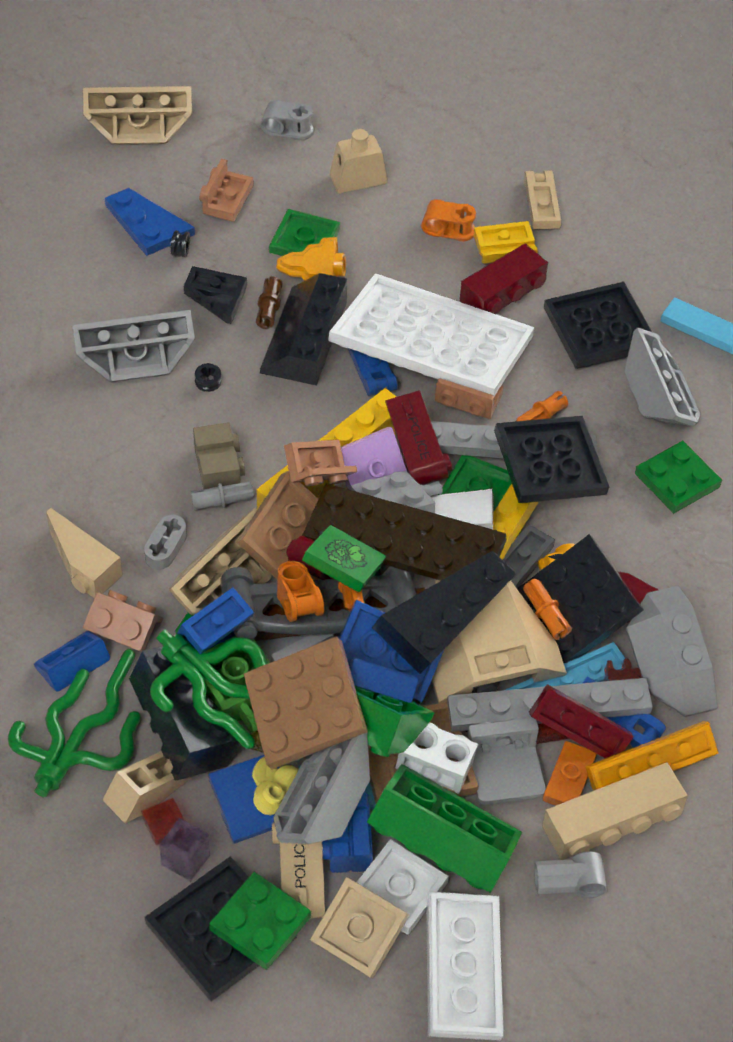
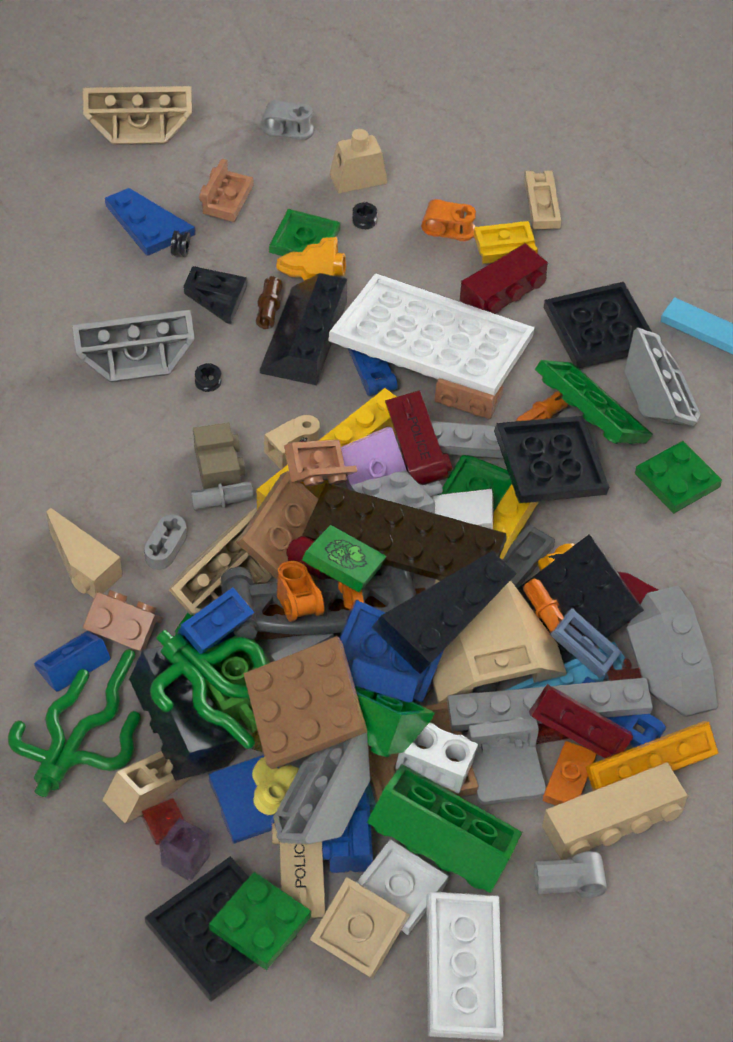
(287, 433): none -> tan leg
(367, 209): none -> black bush
(582, 647): none -> sand blue tile
(594, 402): none -> green plate

